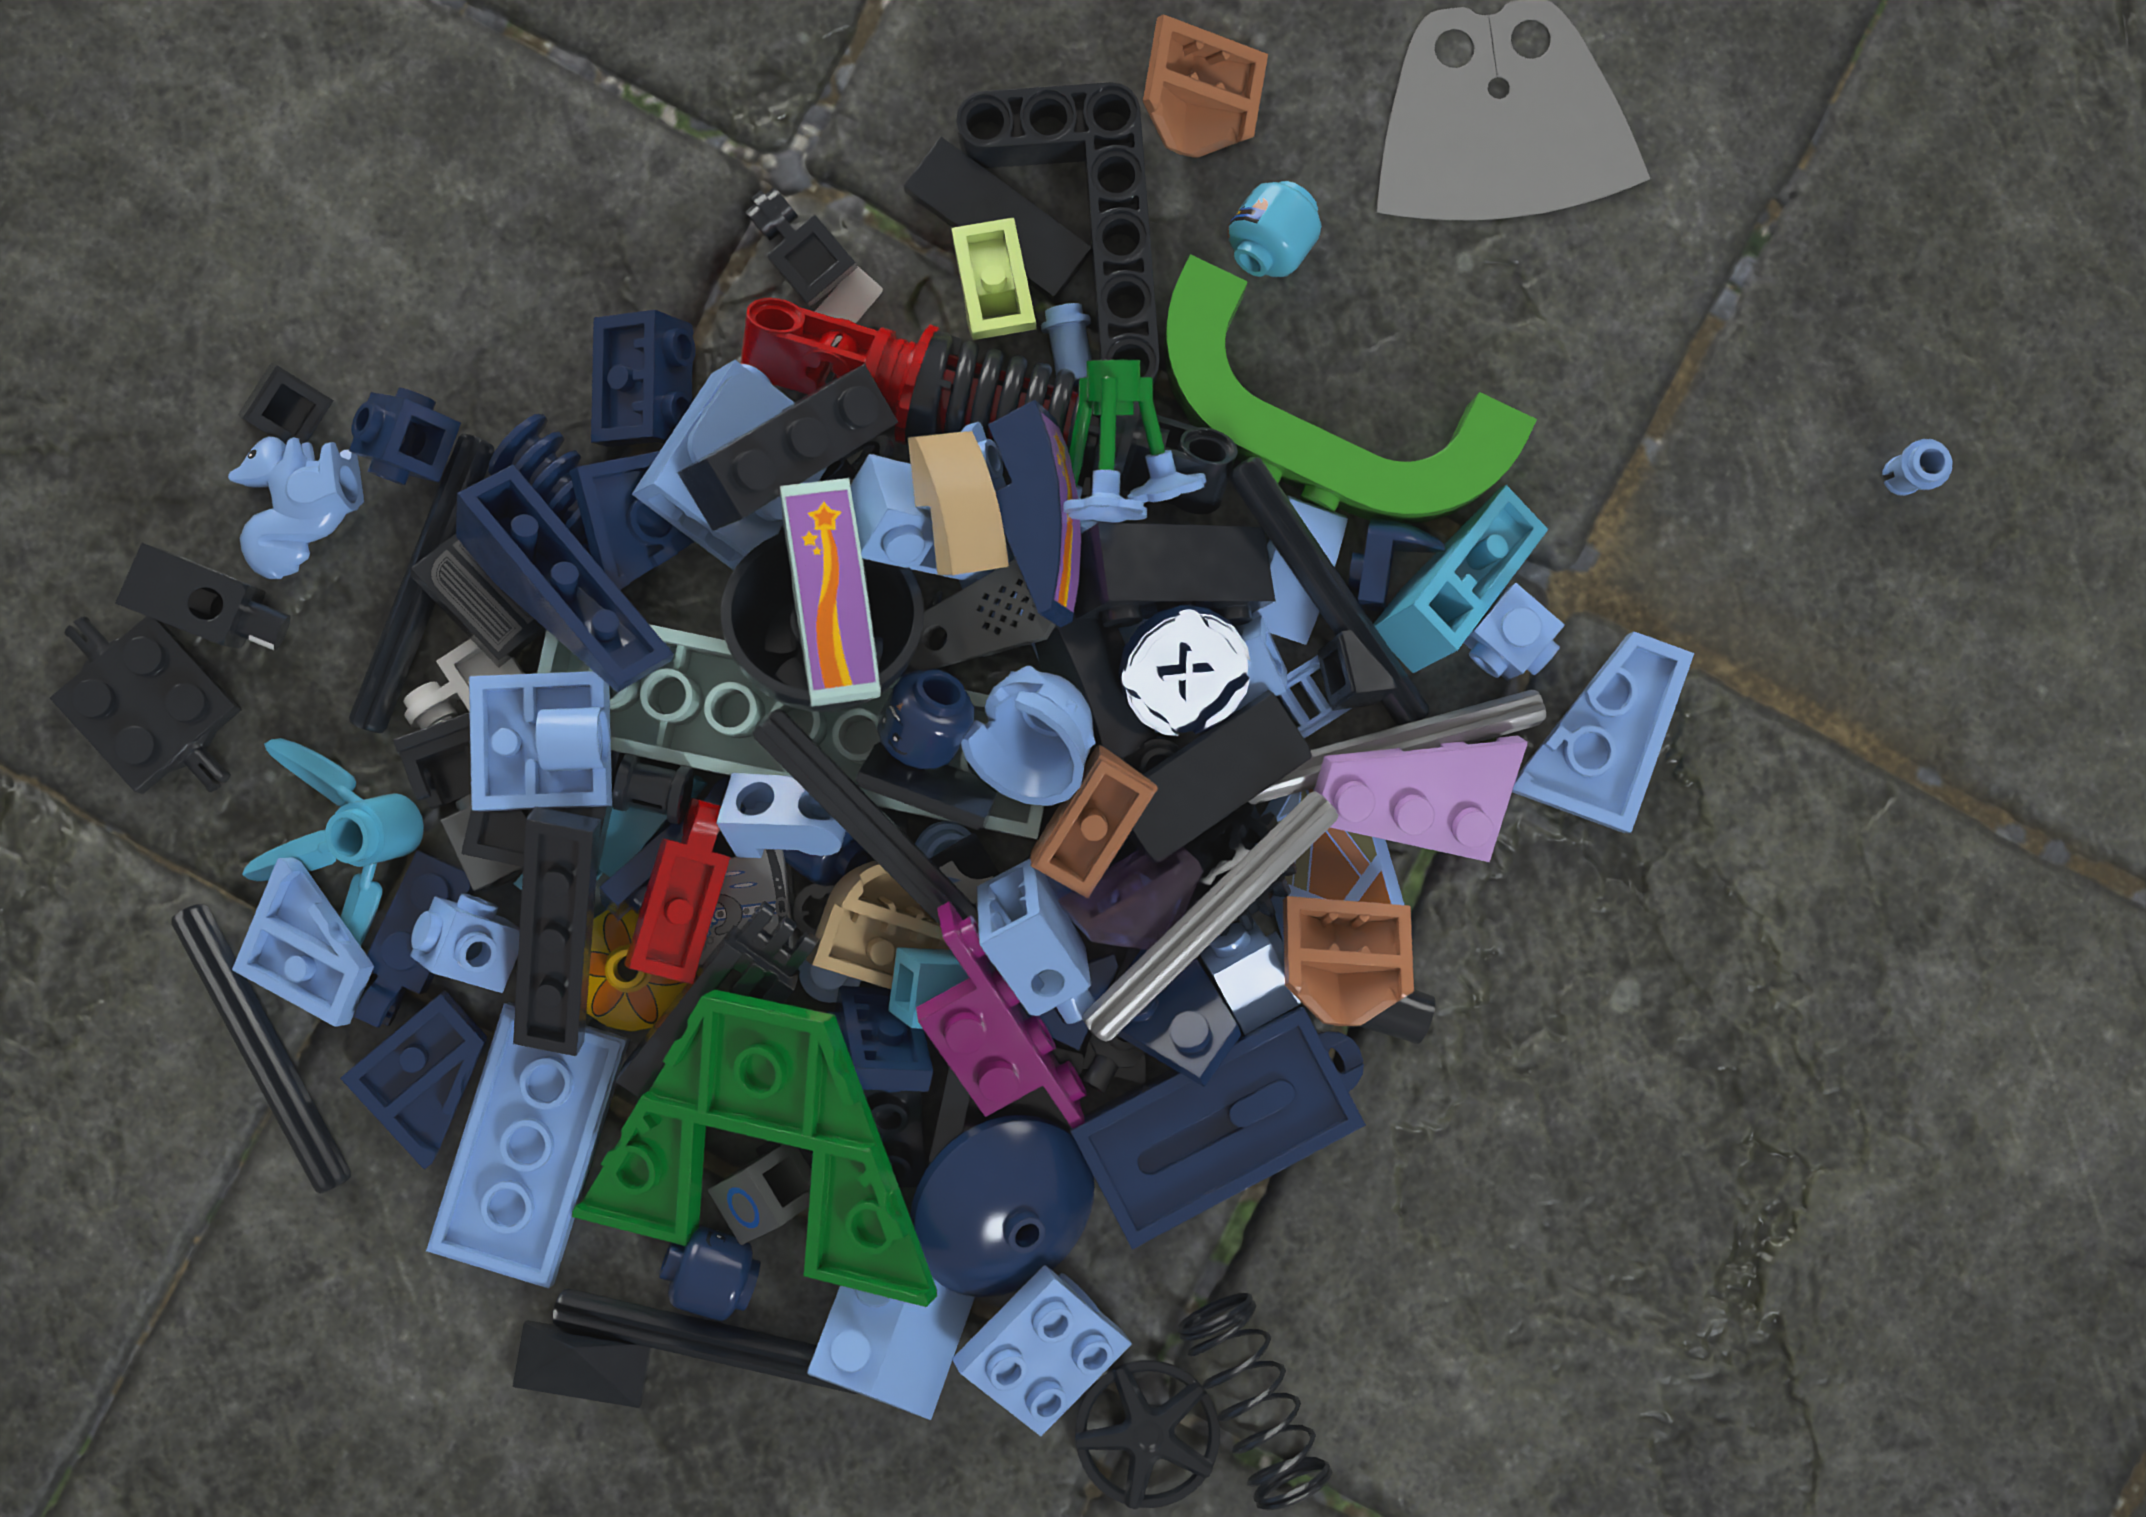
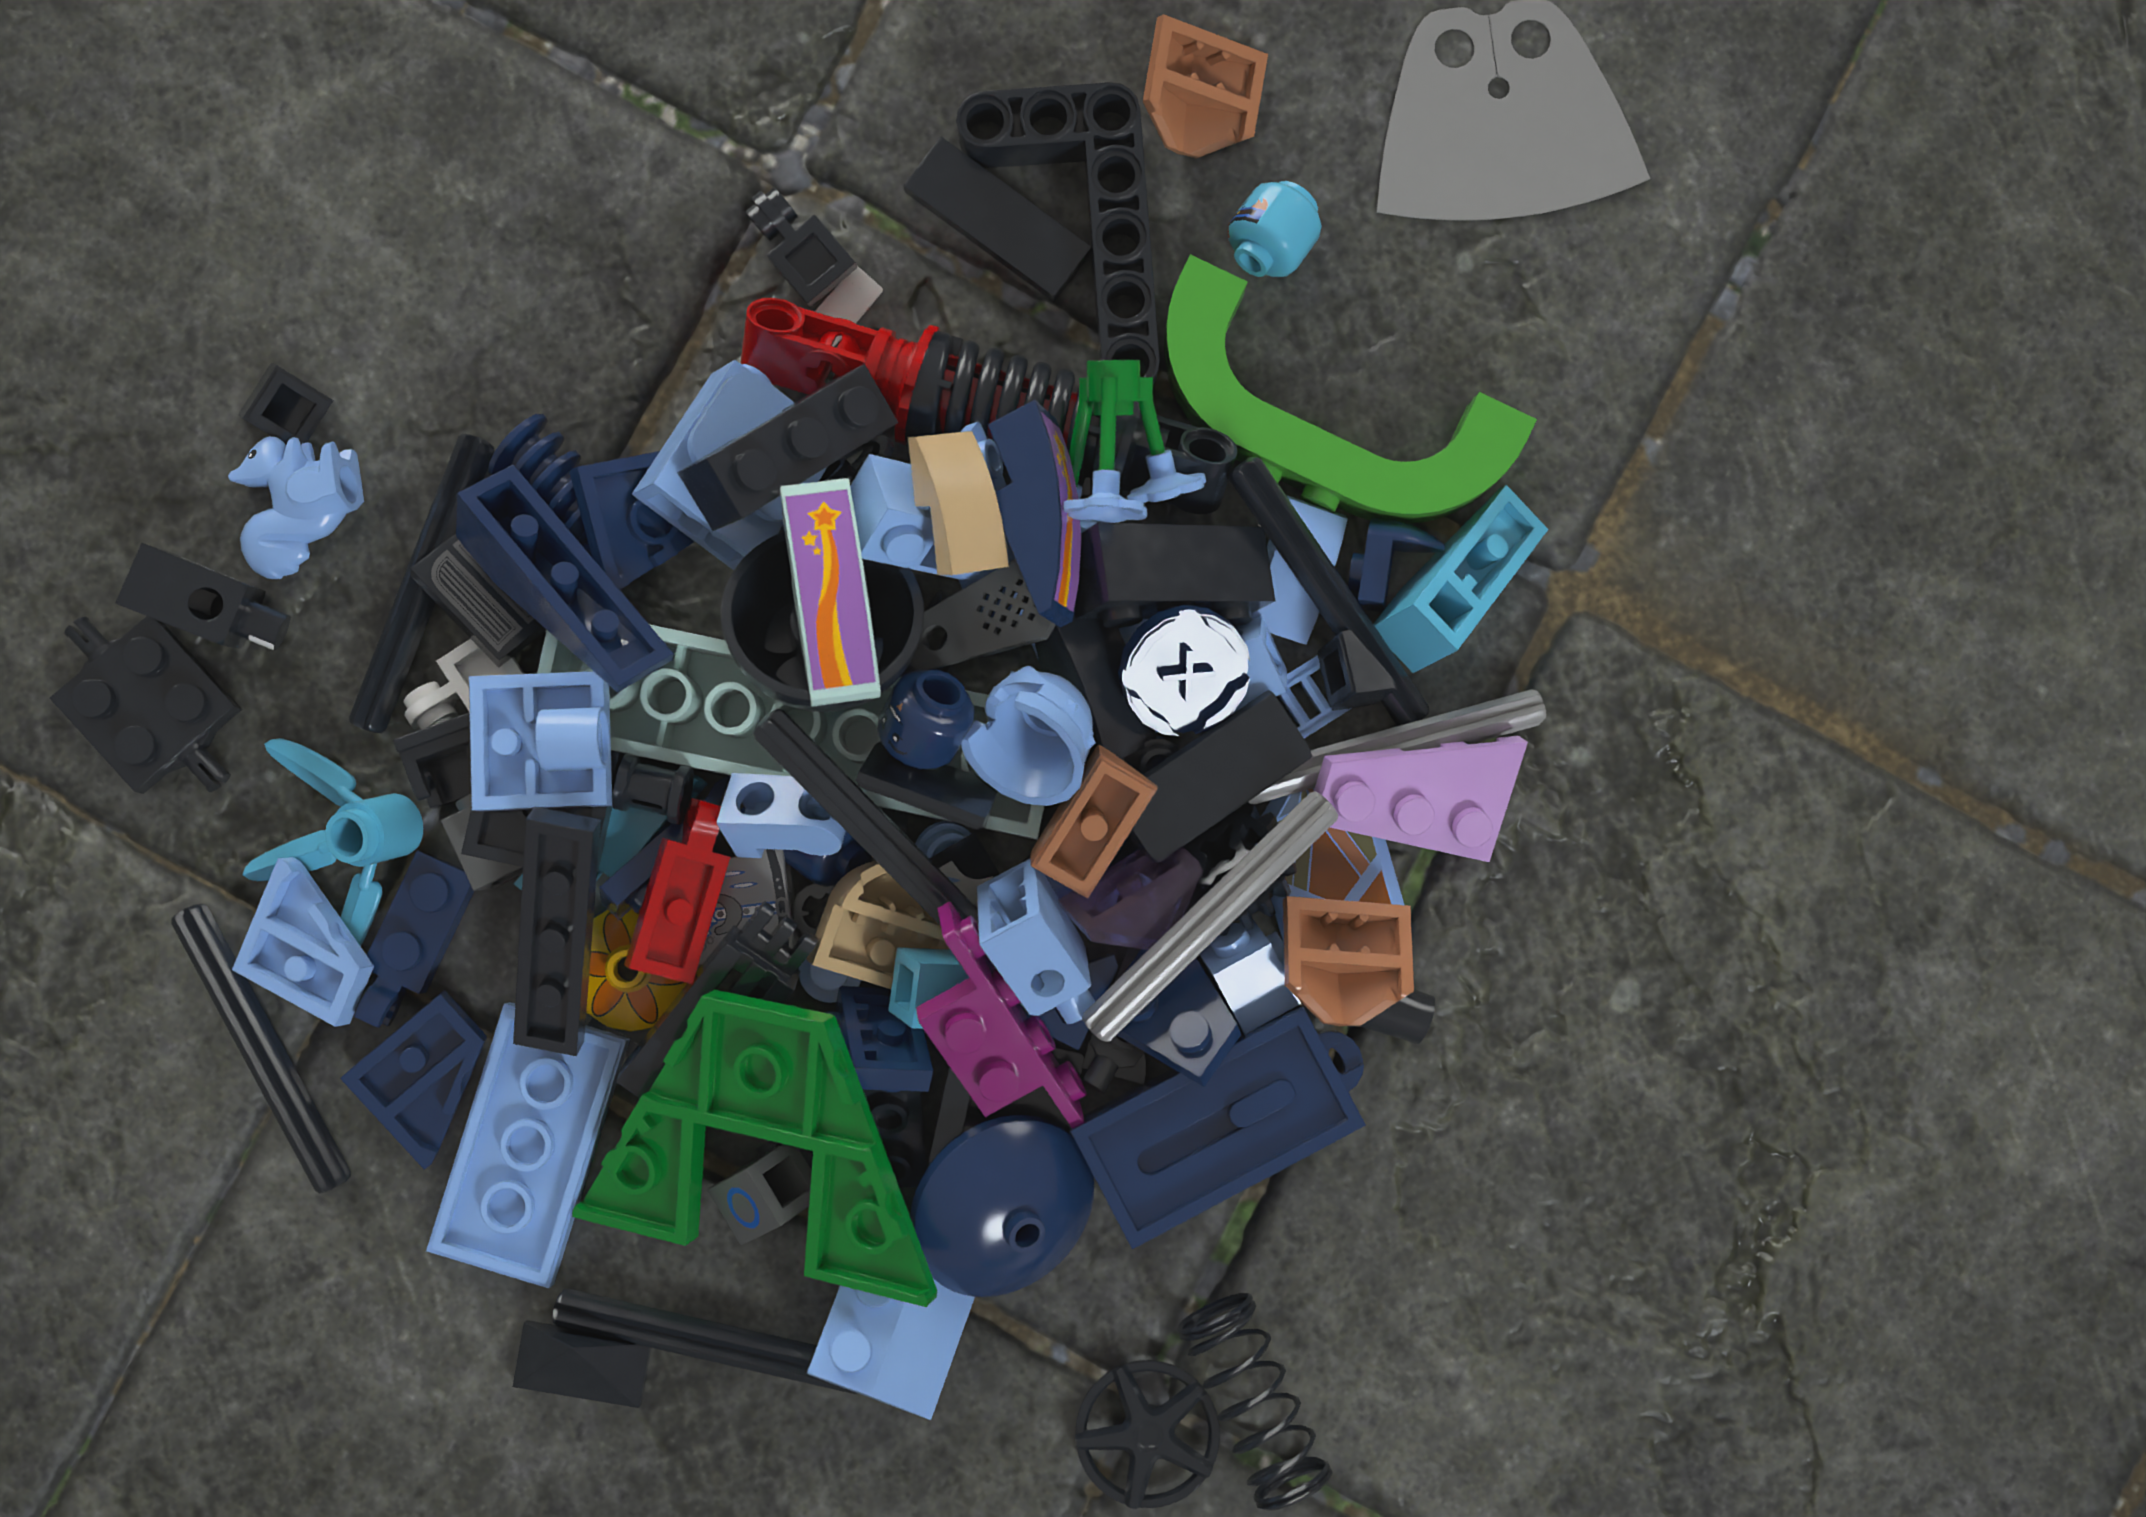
(403, 436): dark blue brick -> none
(466, 942): light blue brick -> none
(640, 377): dark blue bracket -> none
(710, 1274): dark blue head -> none
(993, 279): yellowish green slope -> none
(1042, 1350): light blue plate -> none
(1068, 338): light blue pin -> none
(1514, 635): light blue brick -> none
(1611, 736): light blue wing -> none
(1909, 467): light blue pin -> none

